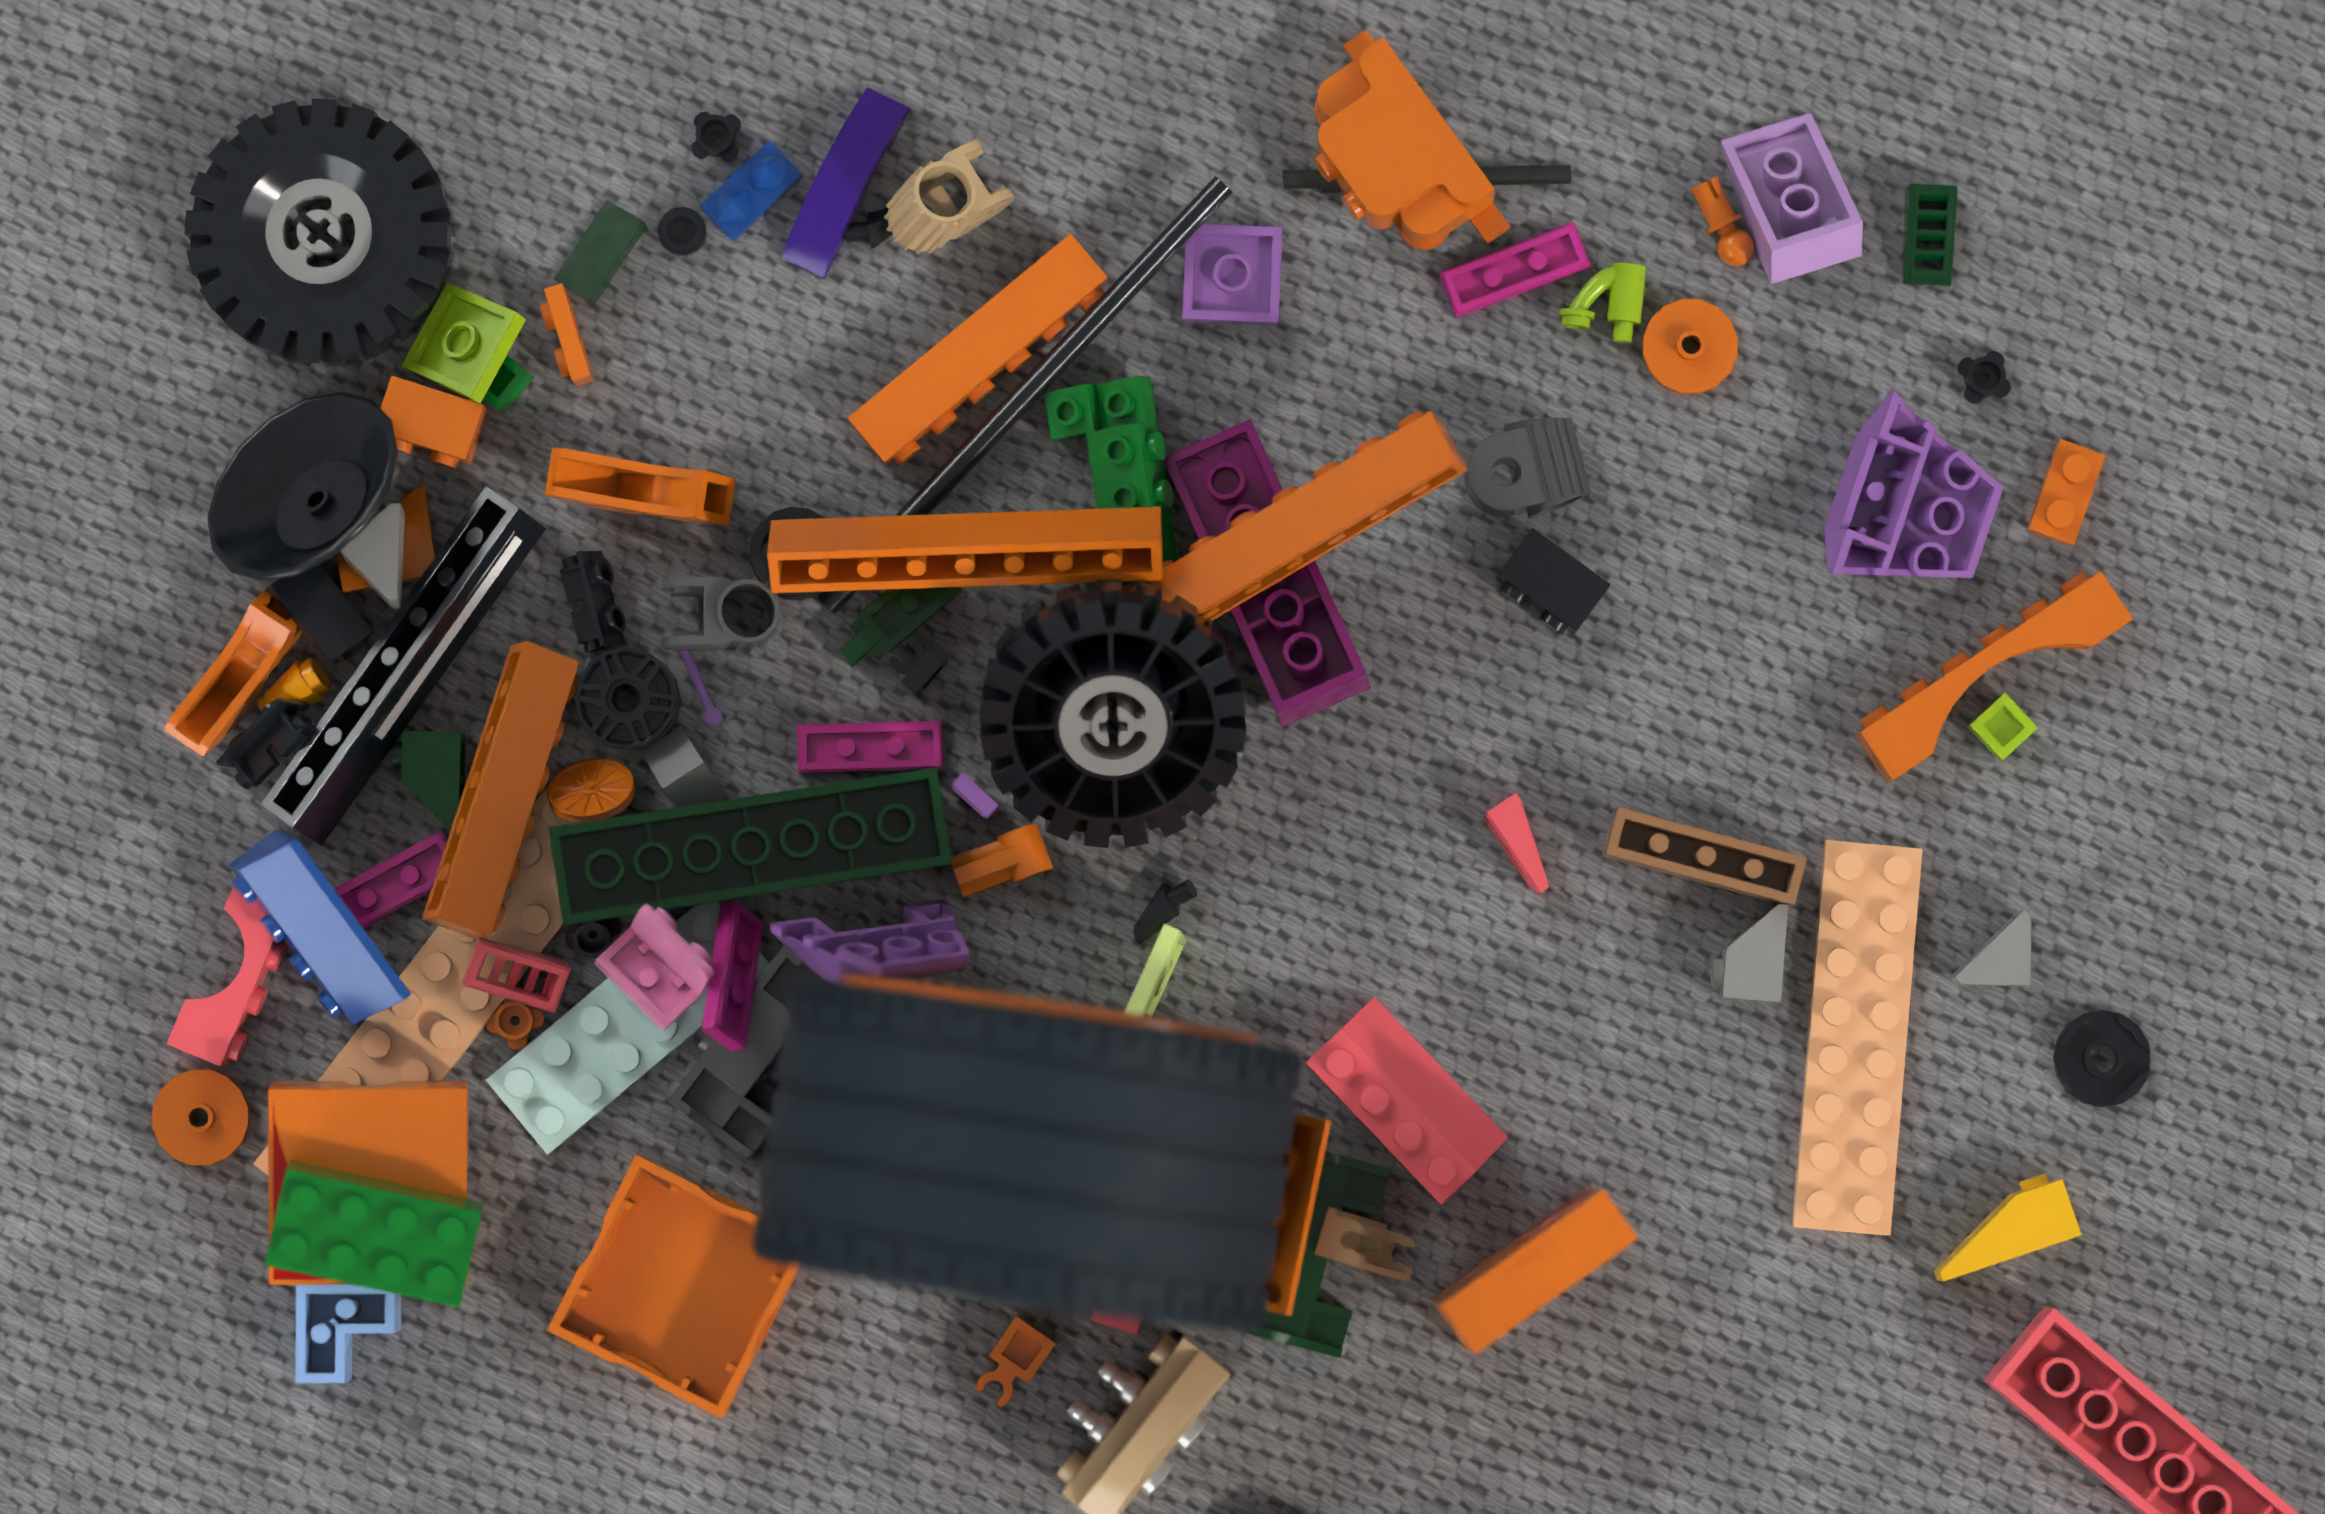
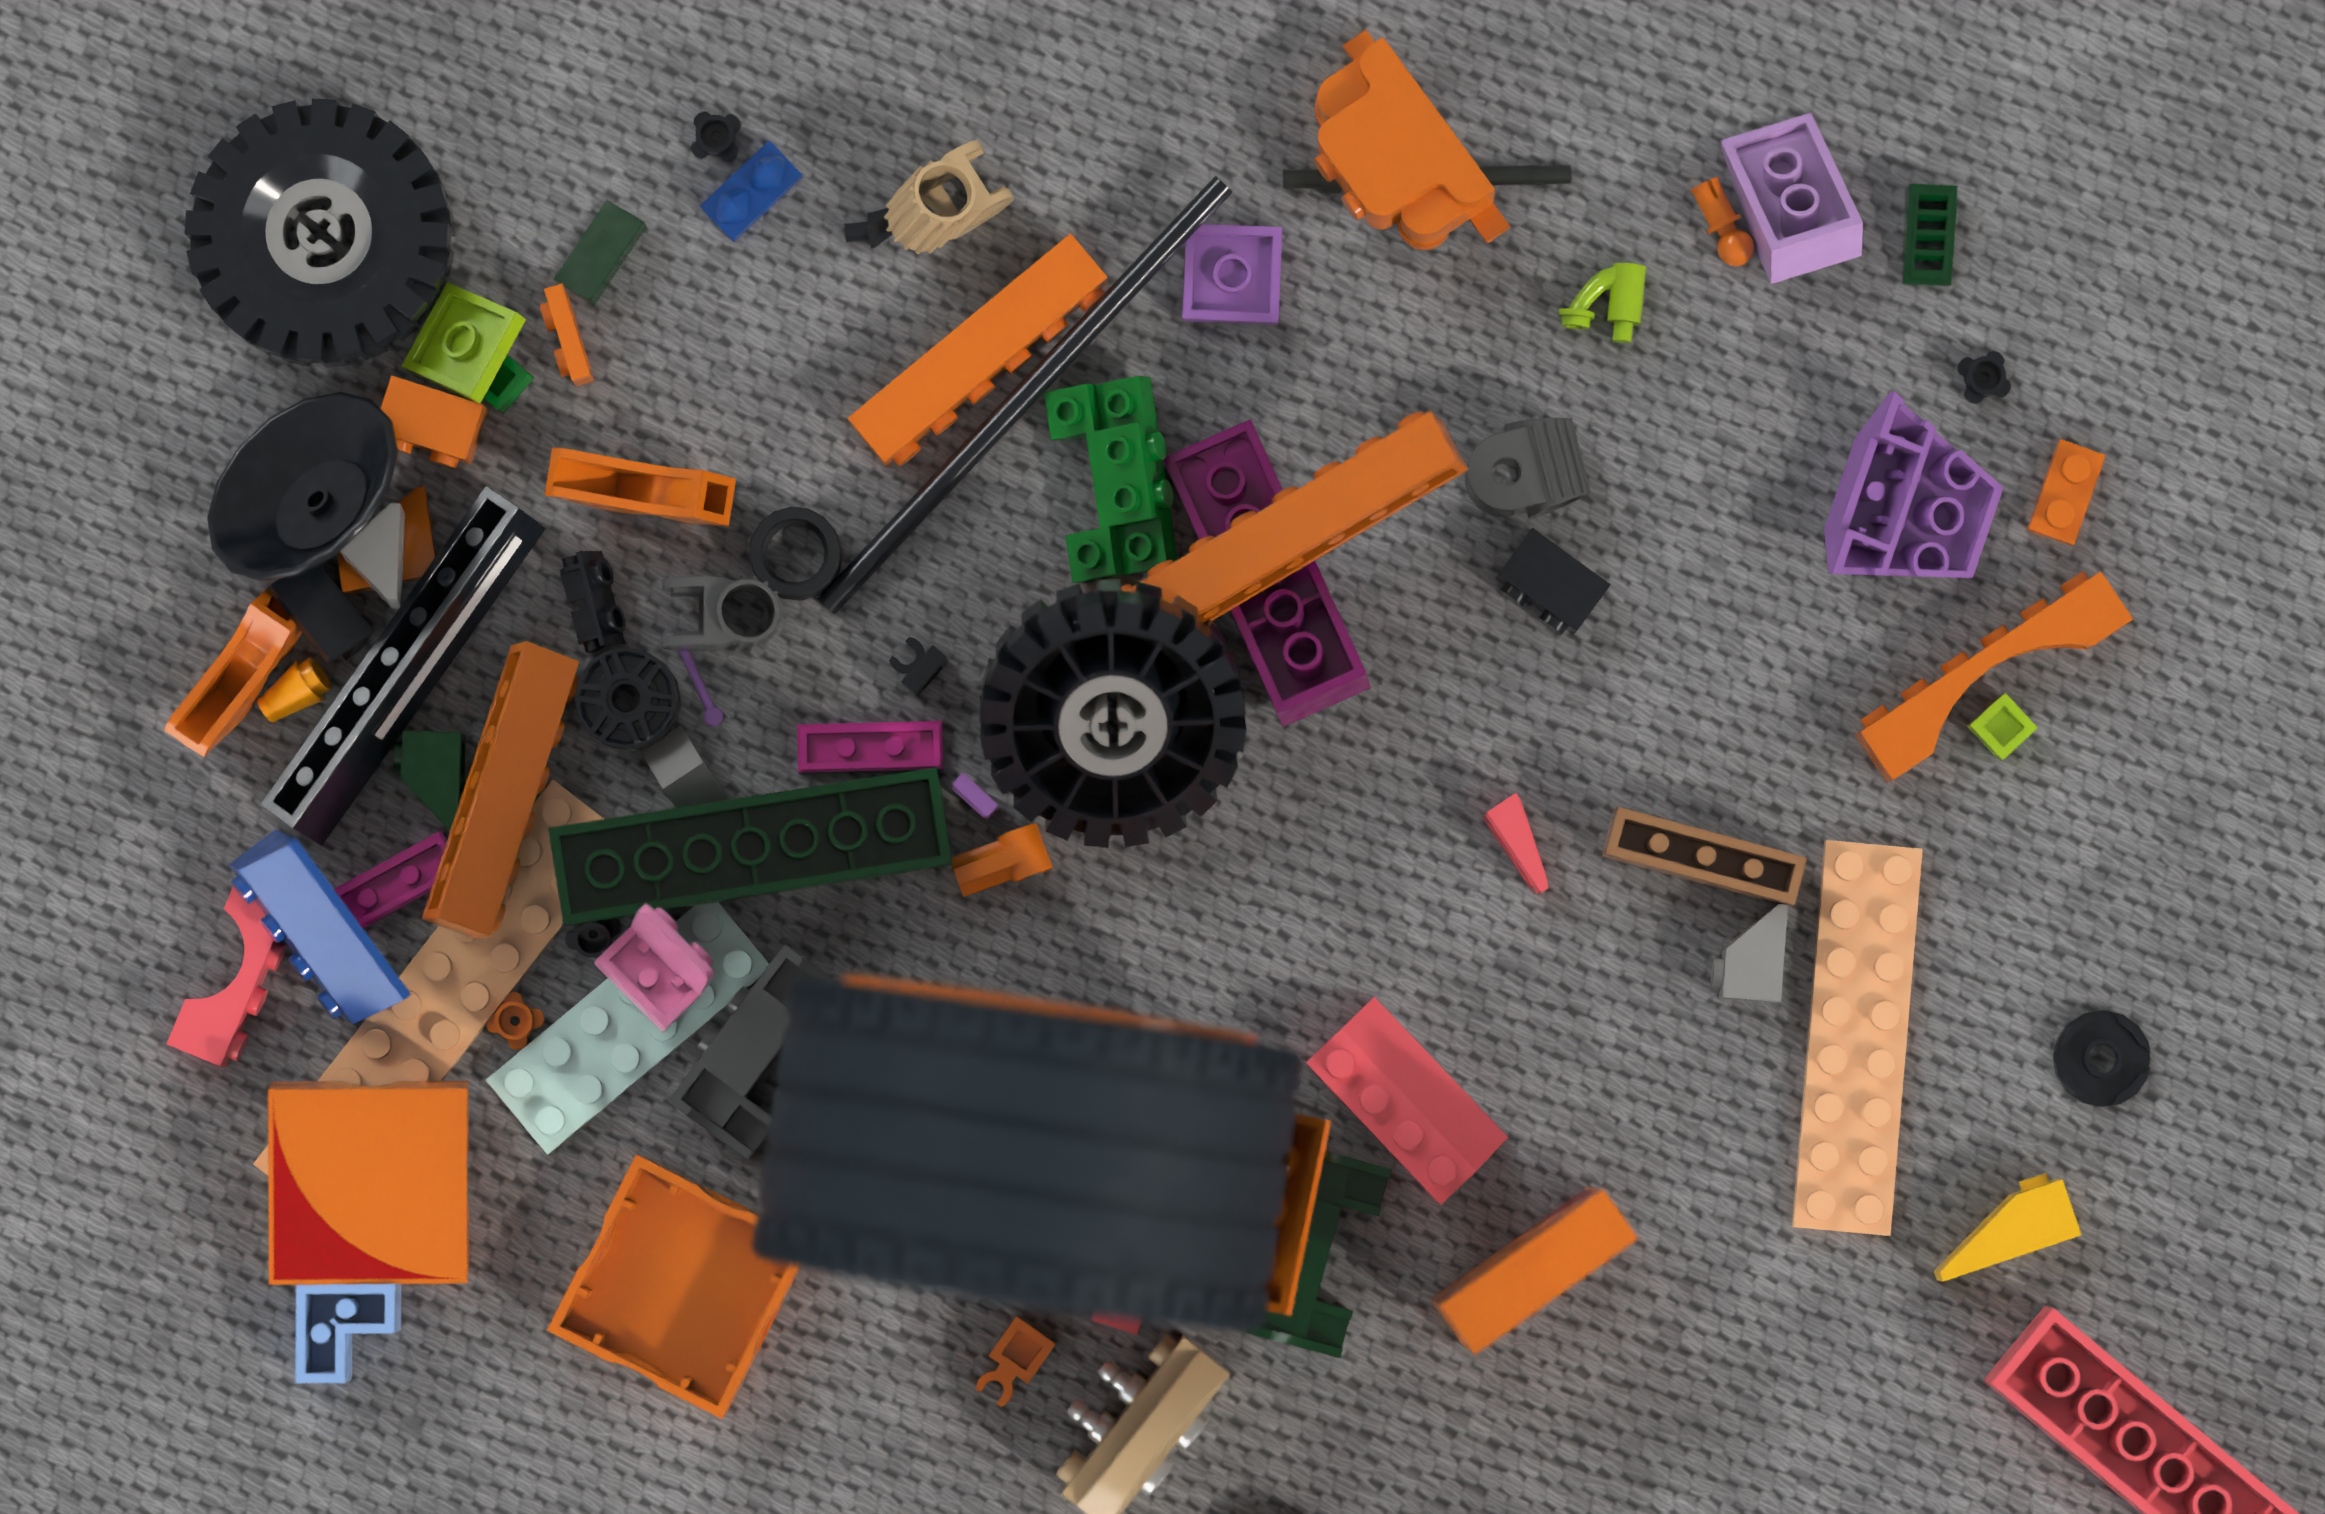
(226, 1123): orange plate -> none
(280, 727): black hinge -> none
(374, 1233): green brick -> none
(553, 987): coral slope -> none
(591, 790): orange wheel -> none
(682, 231): black tile -> none
(735, 970): dark pink tile -> none
(843, 182): dark purple slope -> none
(893, 619): dark green hinge -> none
(910, 950): medium lavender wedge -> none
(965, 550): orange brick -> none
(1156, 972): yellowish green tile -> none
(1163, 908): black bar -> none
(1362, 1244): tan hinge -> none
(1514, 270): dark pink tile -> none
(1671, 364): orange plate -> none
(2002, 958): light grey slope -> none

